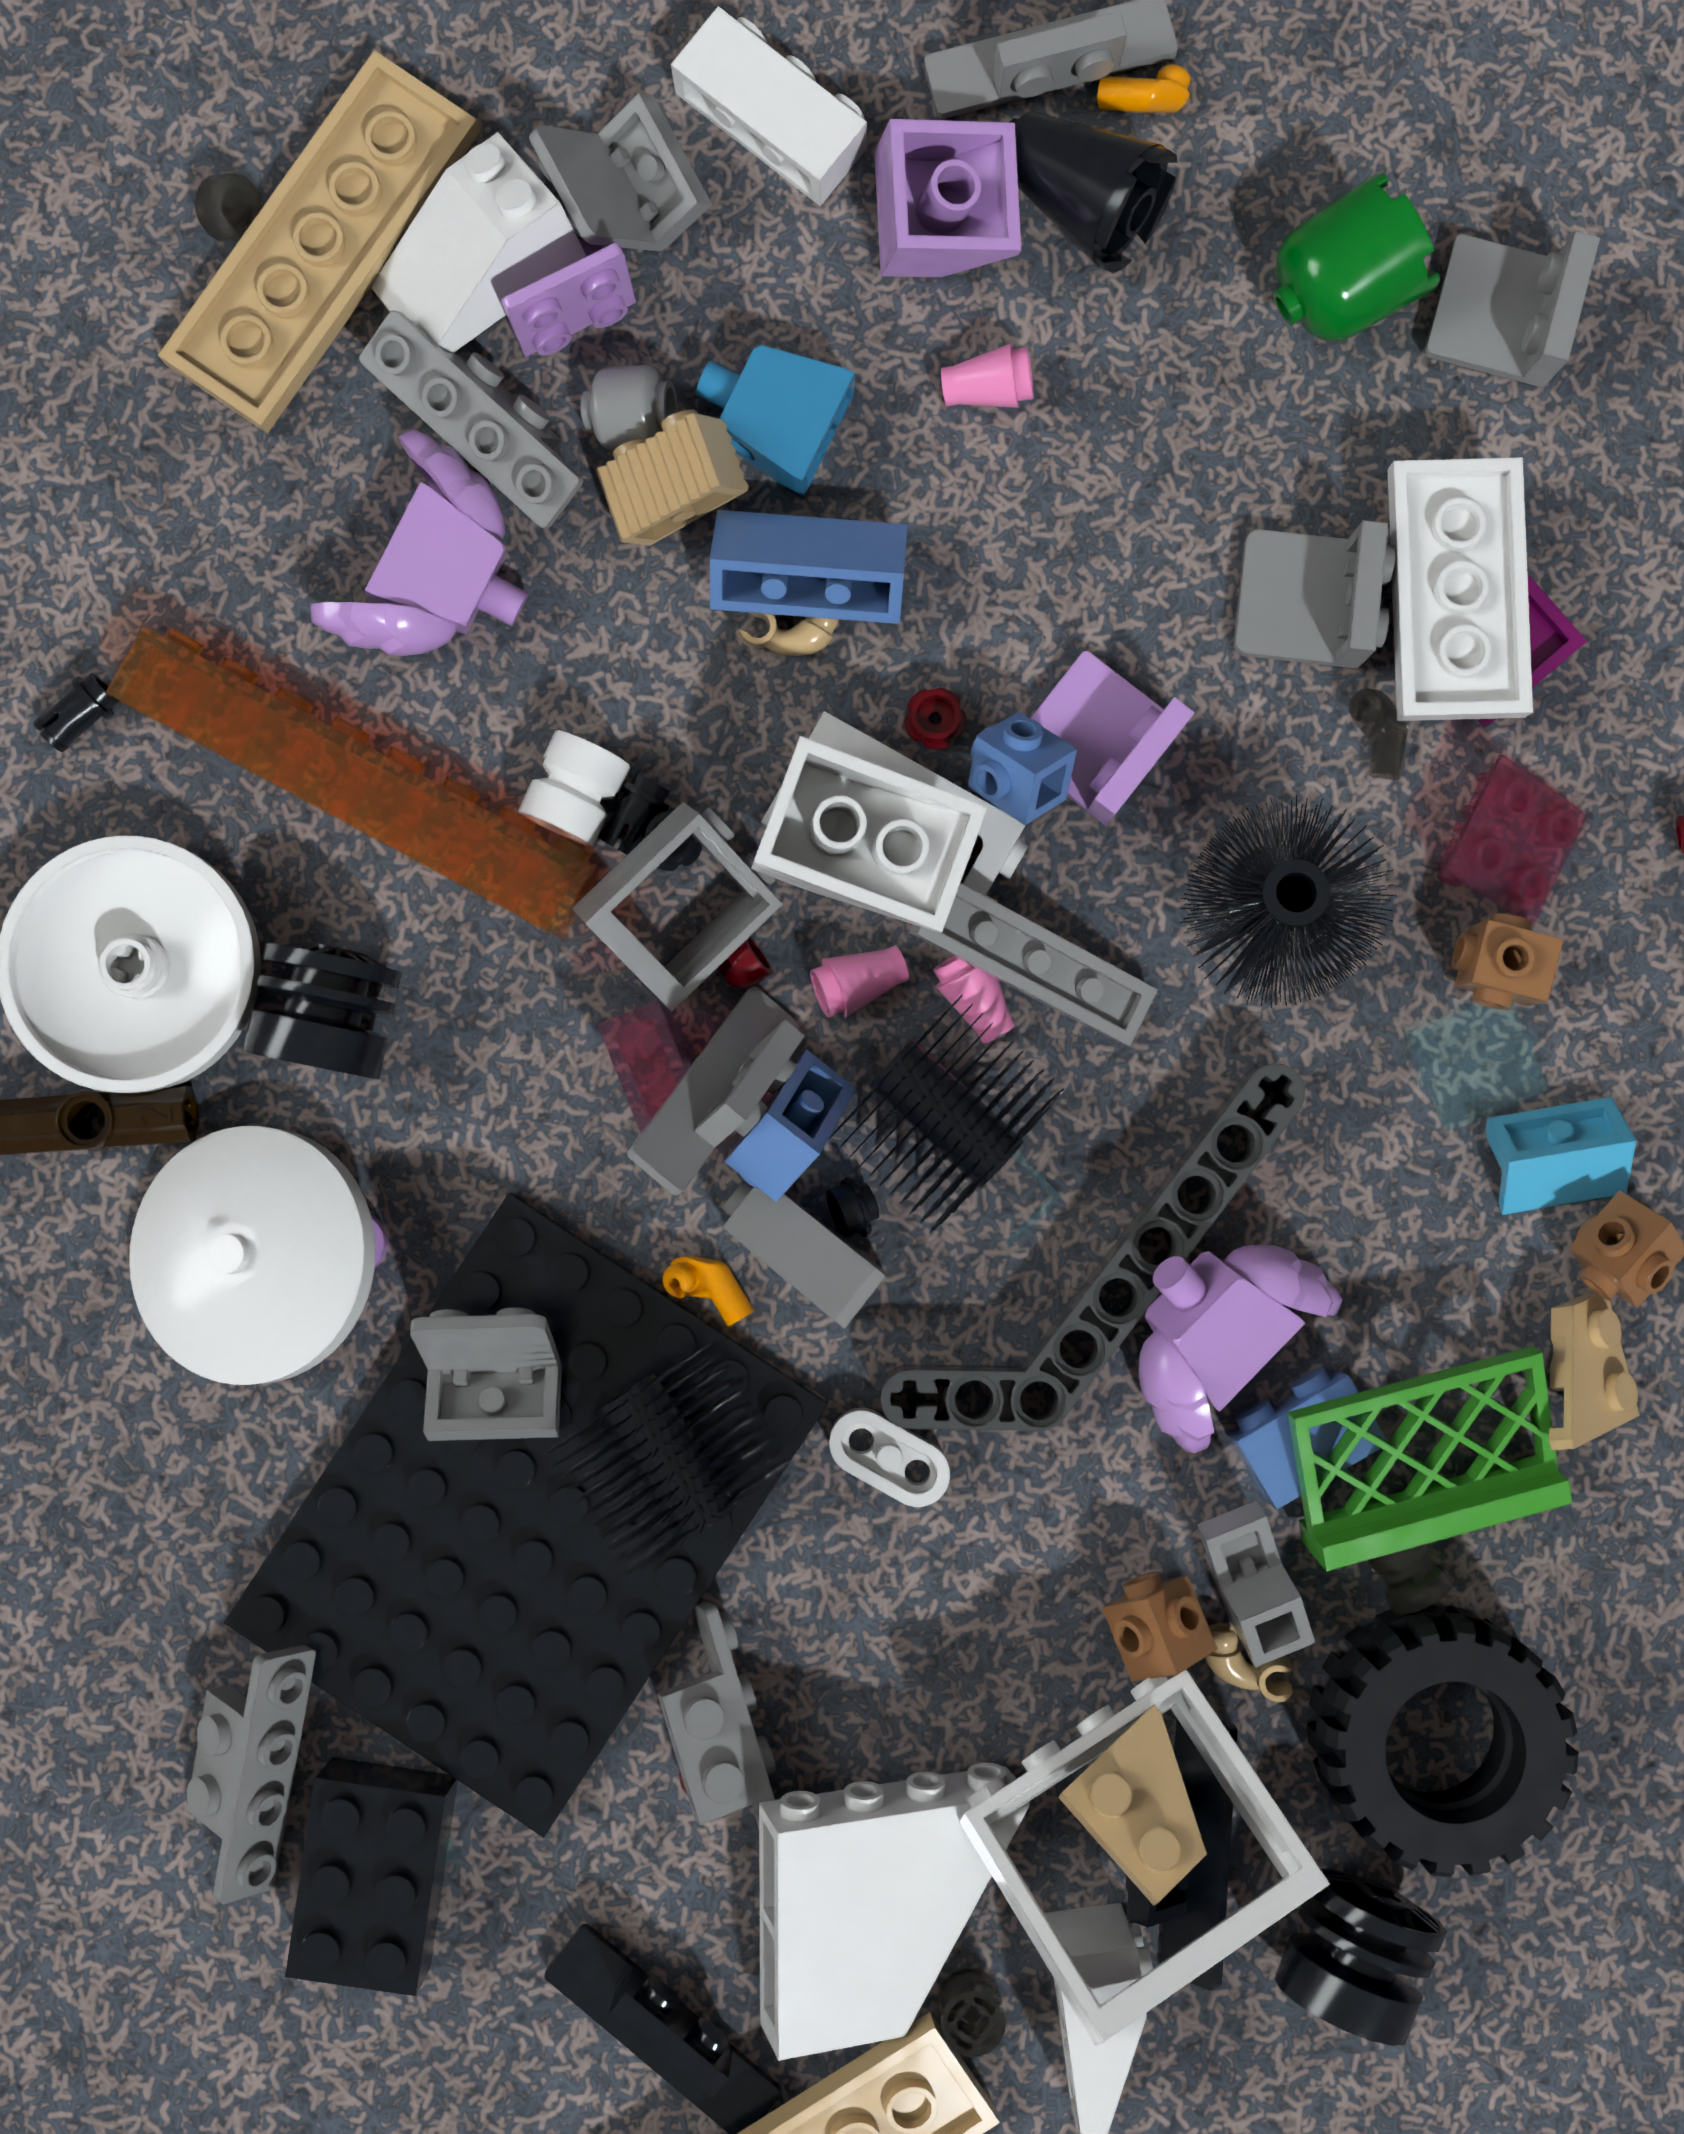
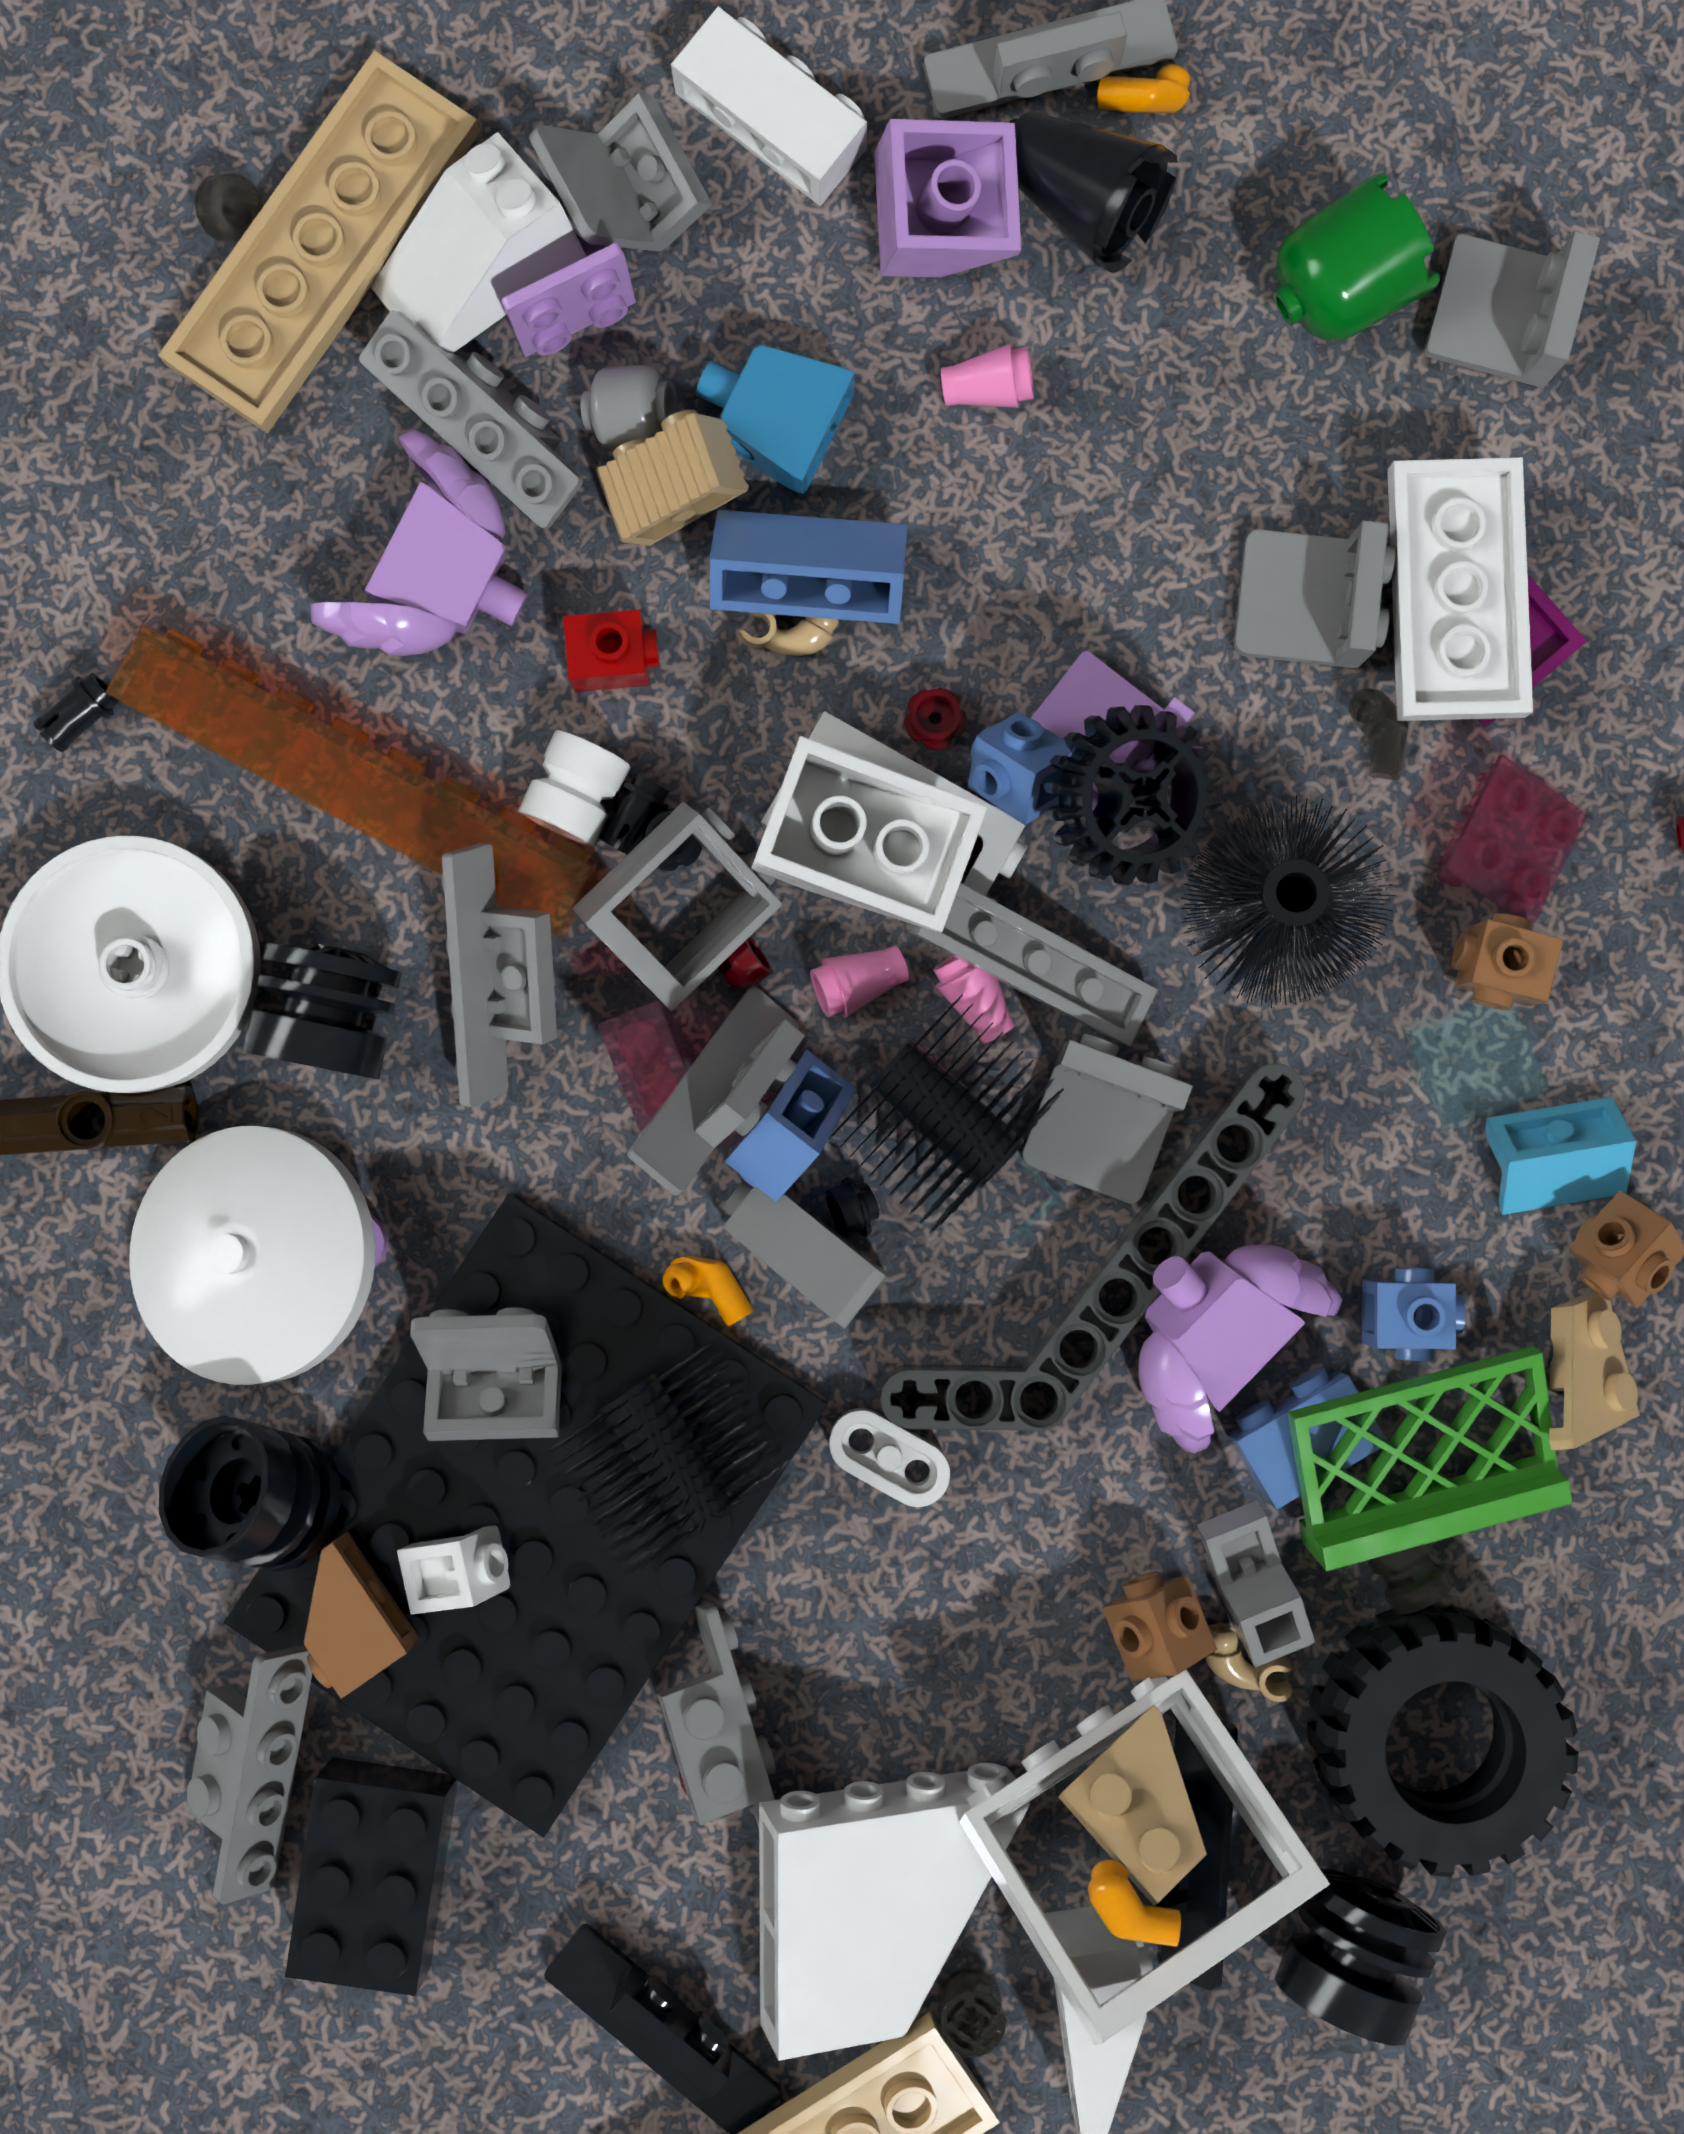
(249, 1494): none -> black wheel
(352, 1620): none -> medium nougat slope
(454, 1571): none -> white bracket
(496, 973): none -> light grey bracket
(609, 650): none -> red brick
(1106, 1120): none -> light grey bracket
(1124, 1911): none -> light orange arm
(1169, 762): none -> black gear
(1390, 1310): none -> medium blue brick

